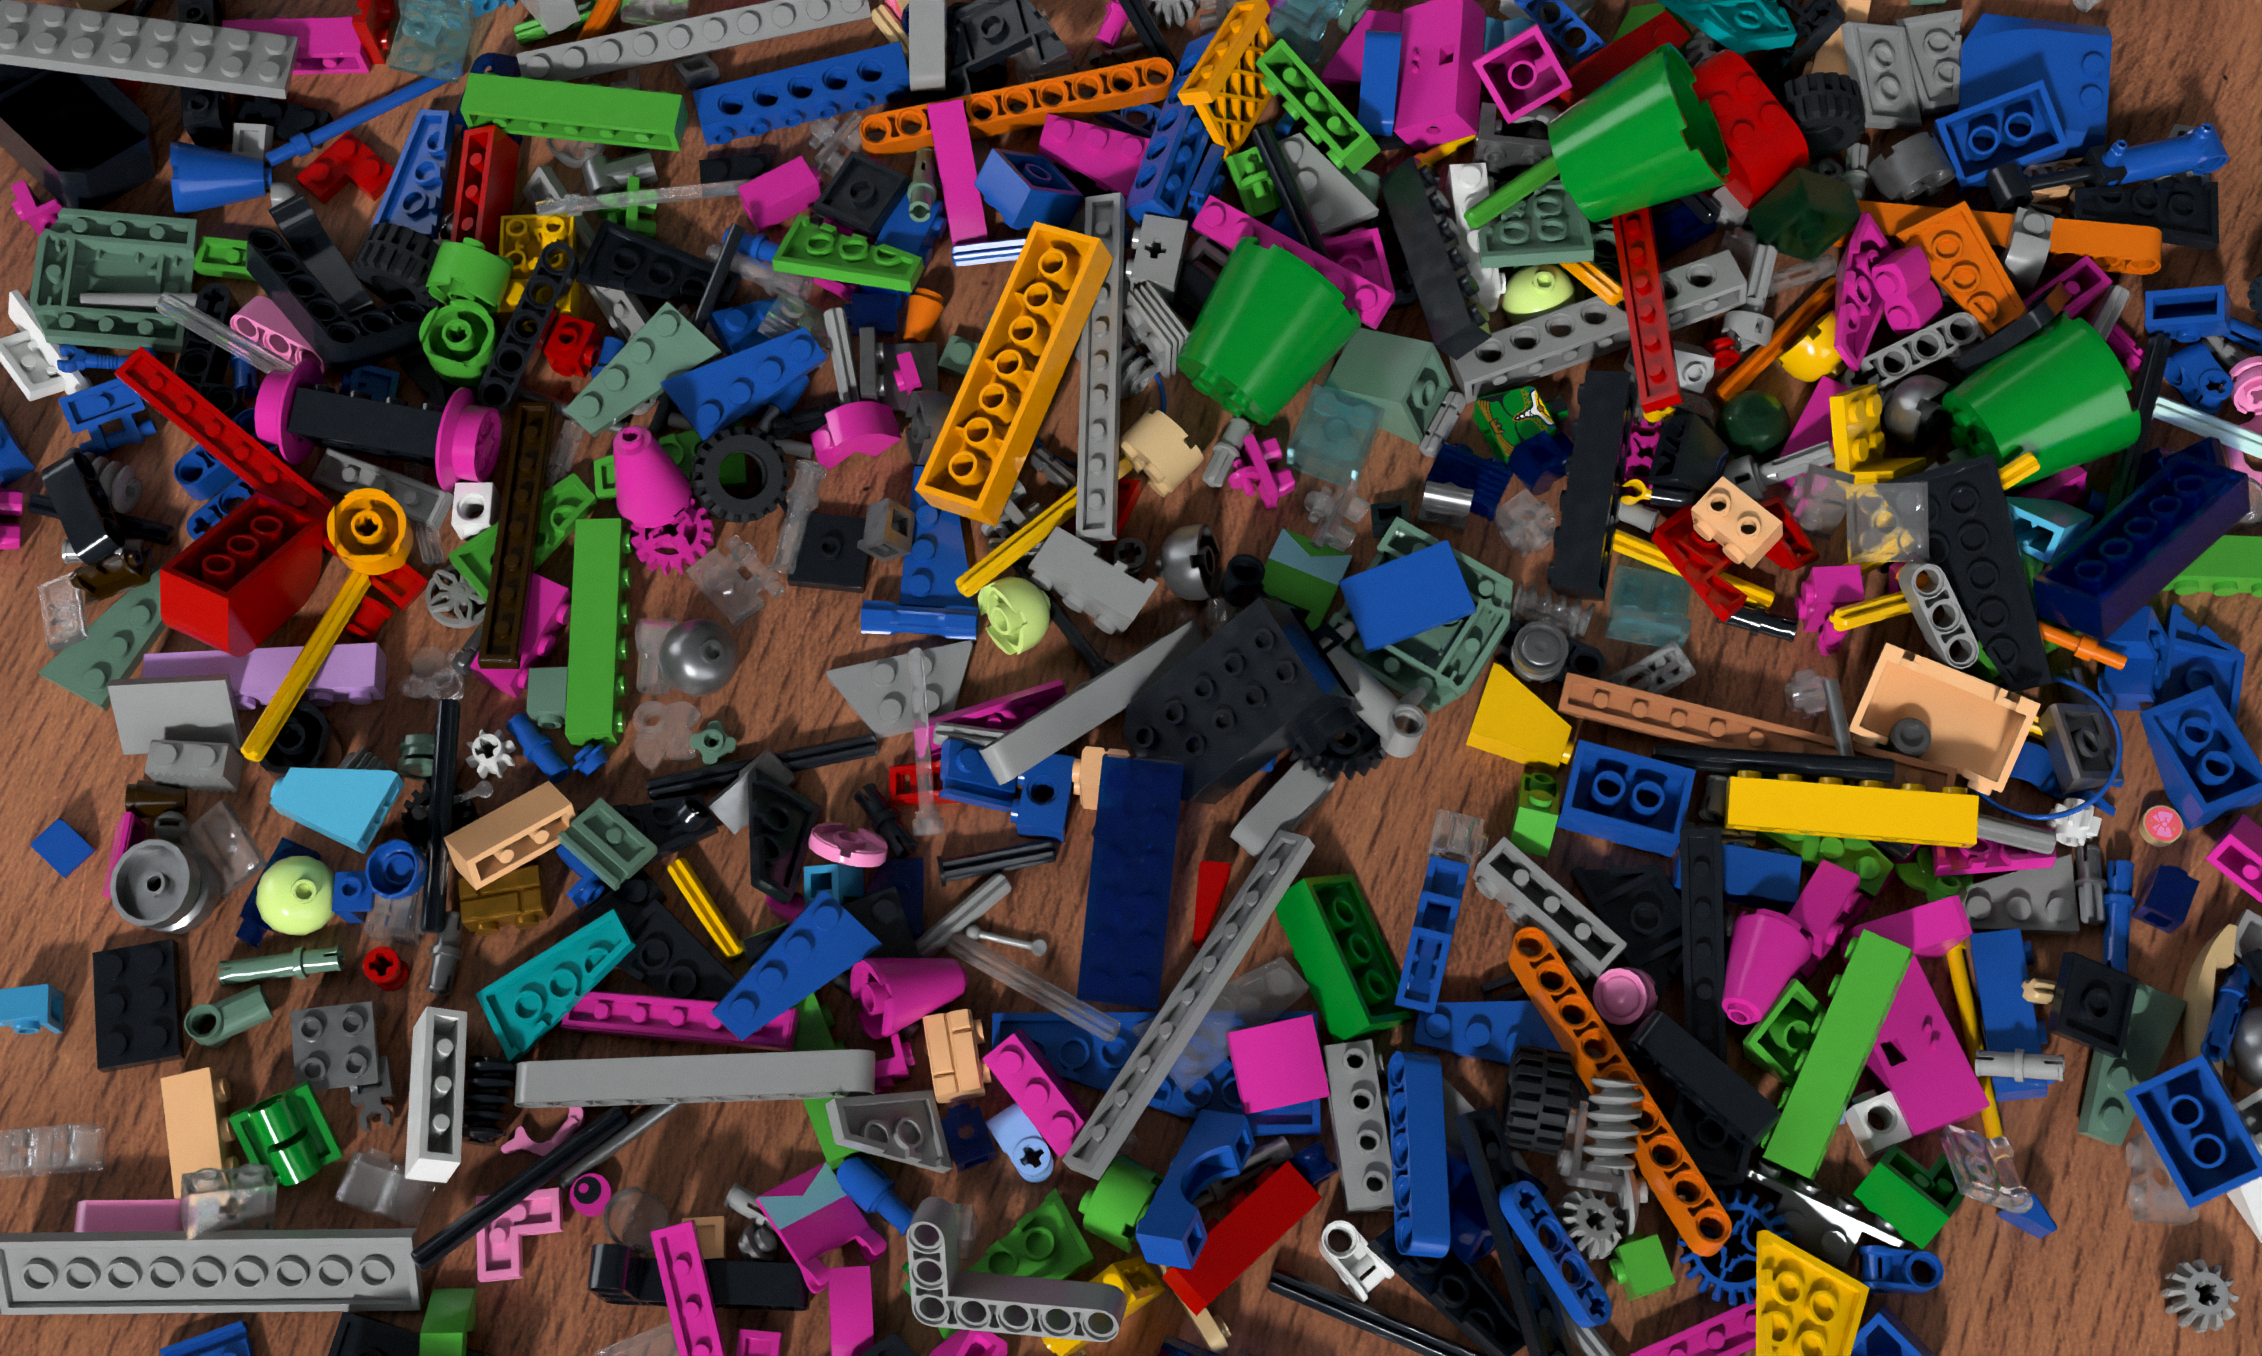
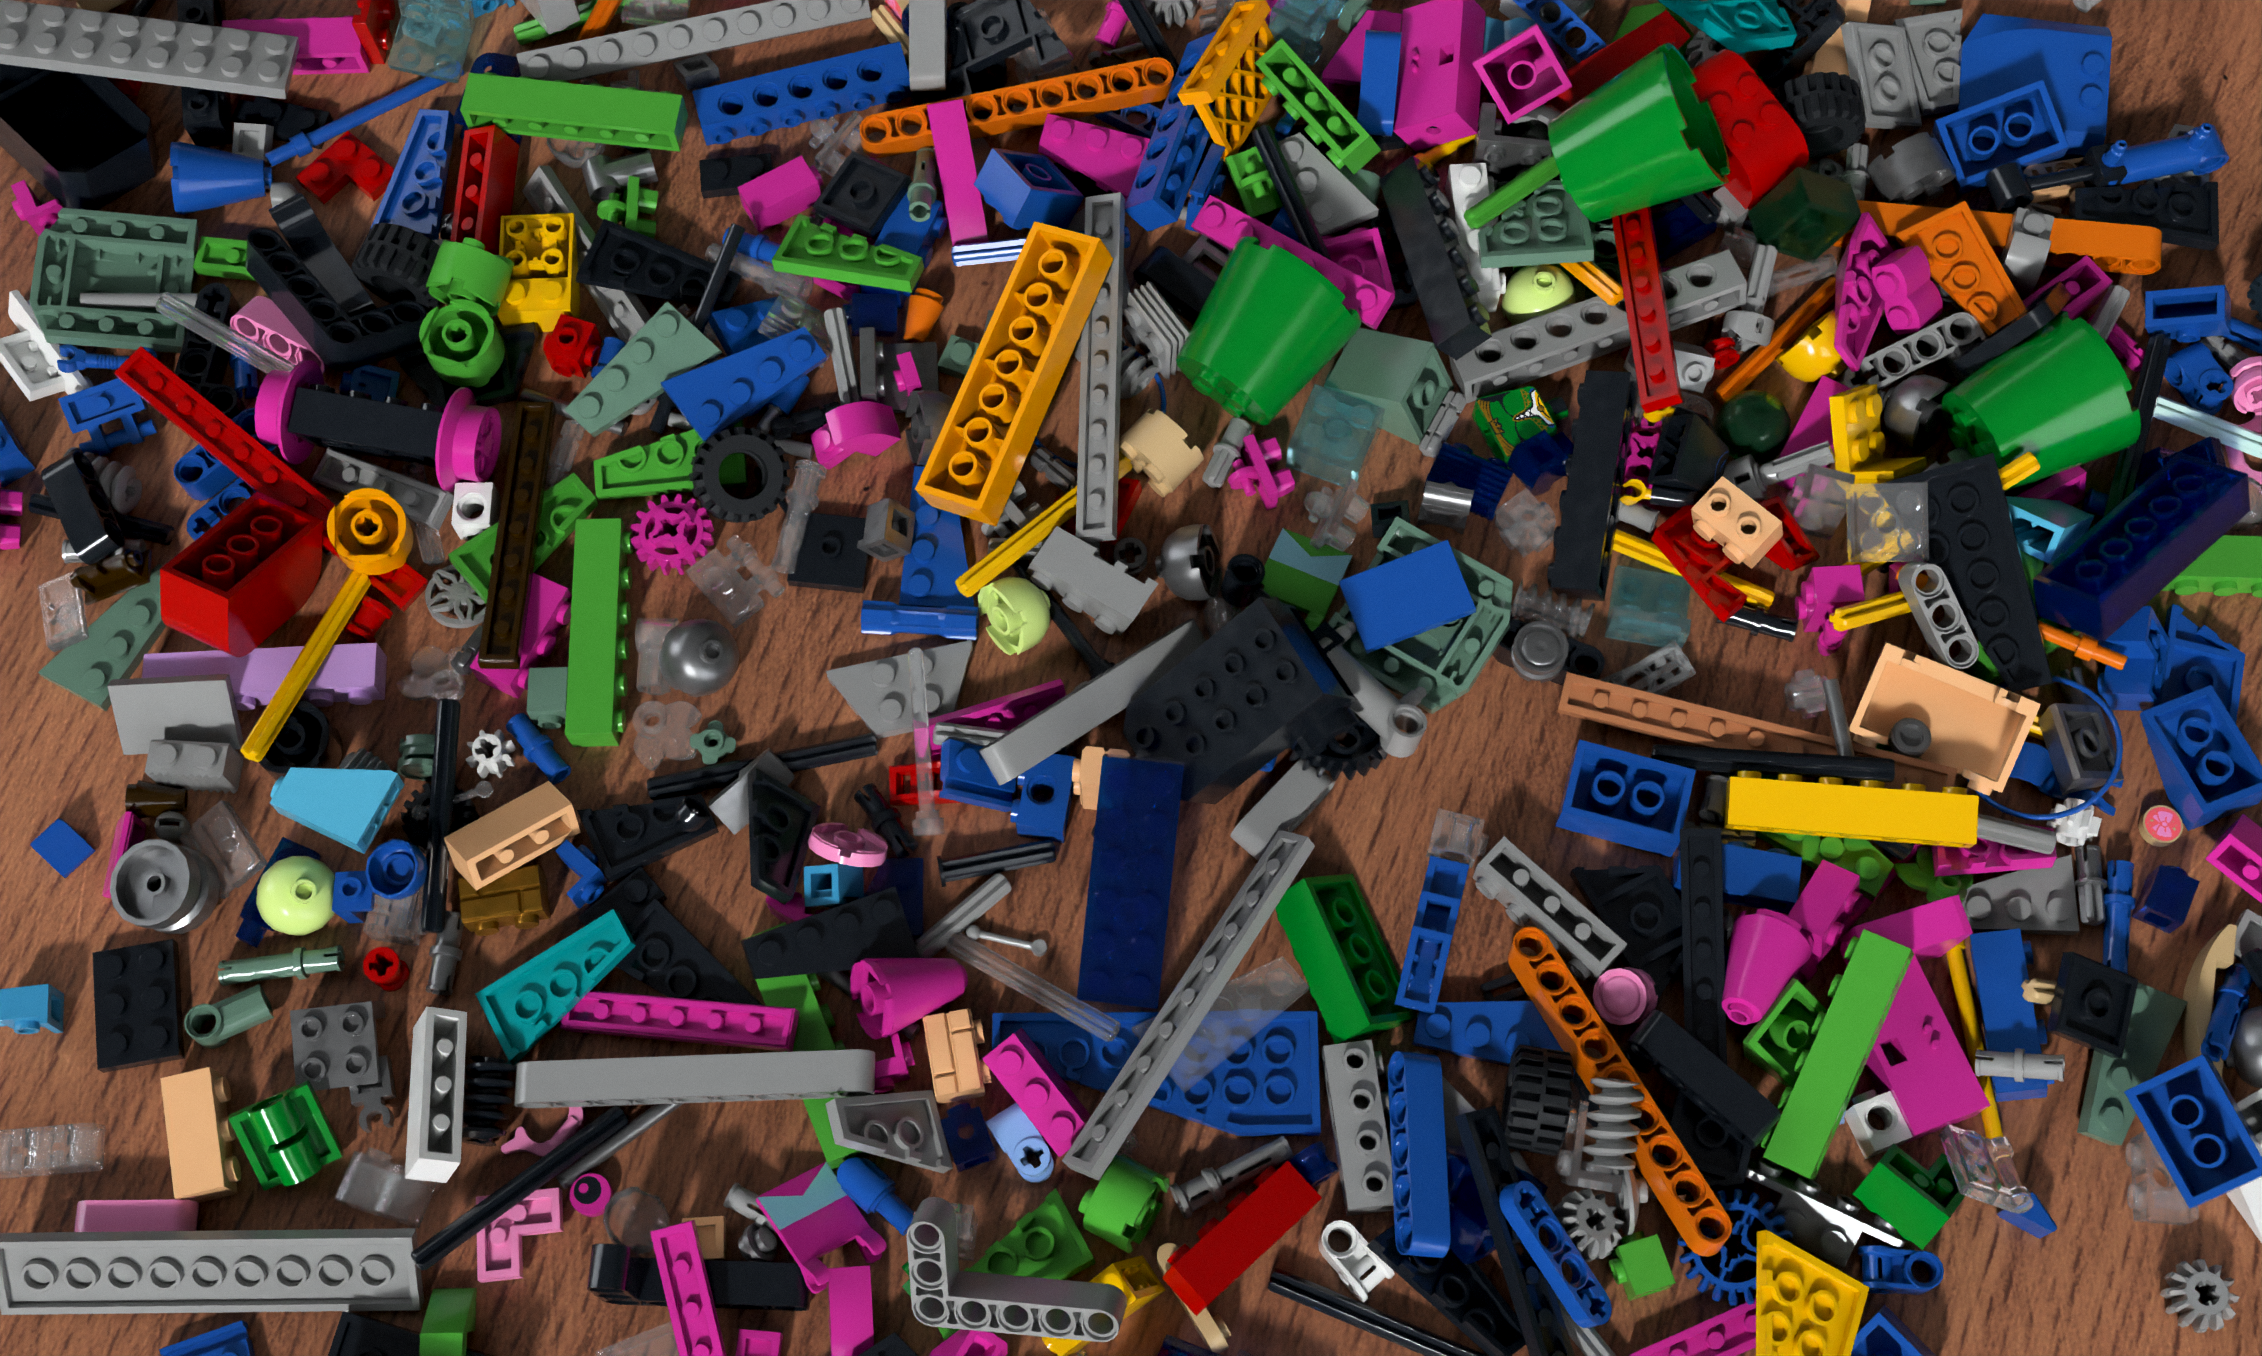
(228, 1200): clear brick -> none
(526, 310): black beam -> none
(574, 204): clear bar -> none
(590, 759): blue plate -> none
(607, 844): sand green plate -> none
(647, 479): dark pink cone -> none
(705, 909): yellow axle -> none
(801, 960): blue wing -> none
(1162, 239): light grey brick -> none
(1210, 890): red slope -> none
(1212, 1150): blue arch -> none
(1277, 1064): dark pink slope -> none
(1519, 725): yellow slope -> none
(1535, 813): bright green slope -> none

